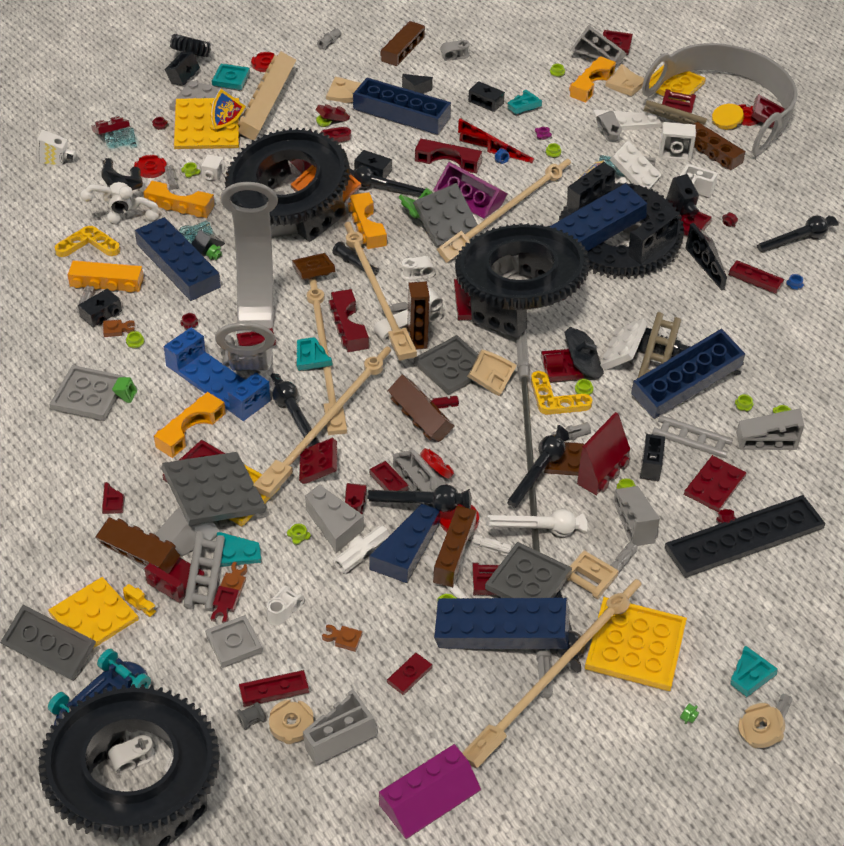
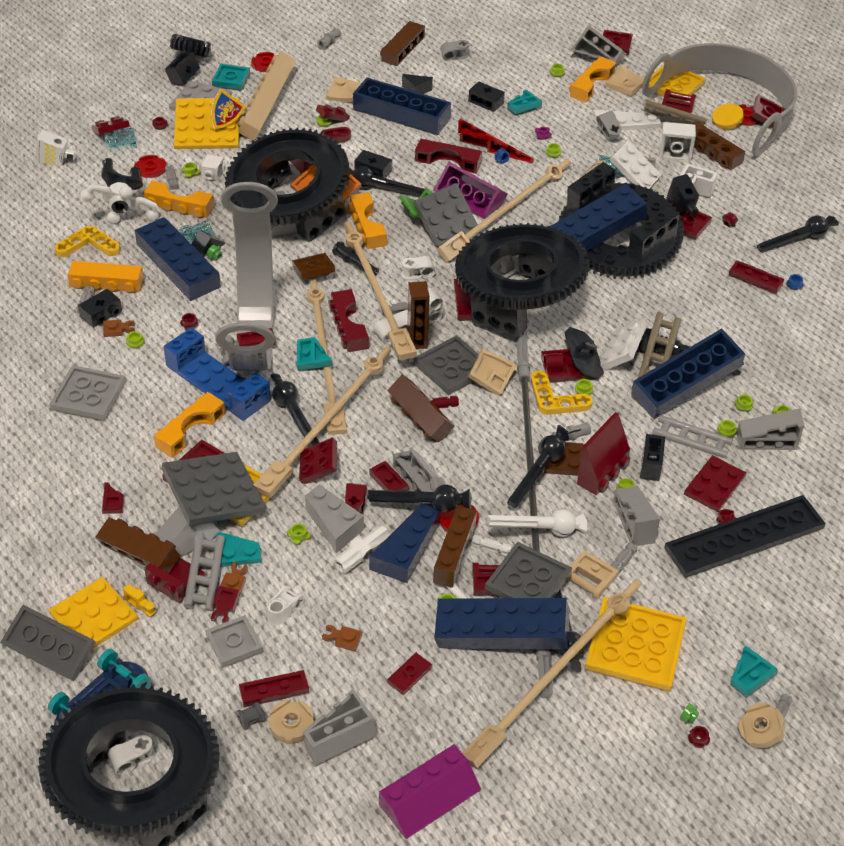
(125, 389): bright green slope -> none
(437, 463): red tile -> none
(701, 732): none -> dark red plate
(704, 252): black wedge -> none
(727, 428): none -> lime plate

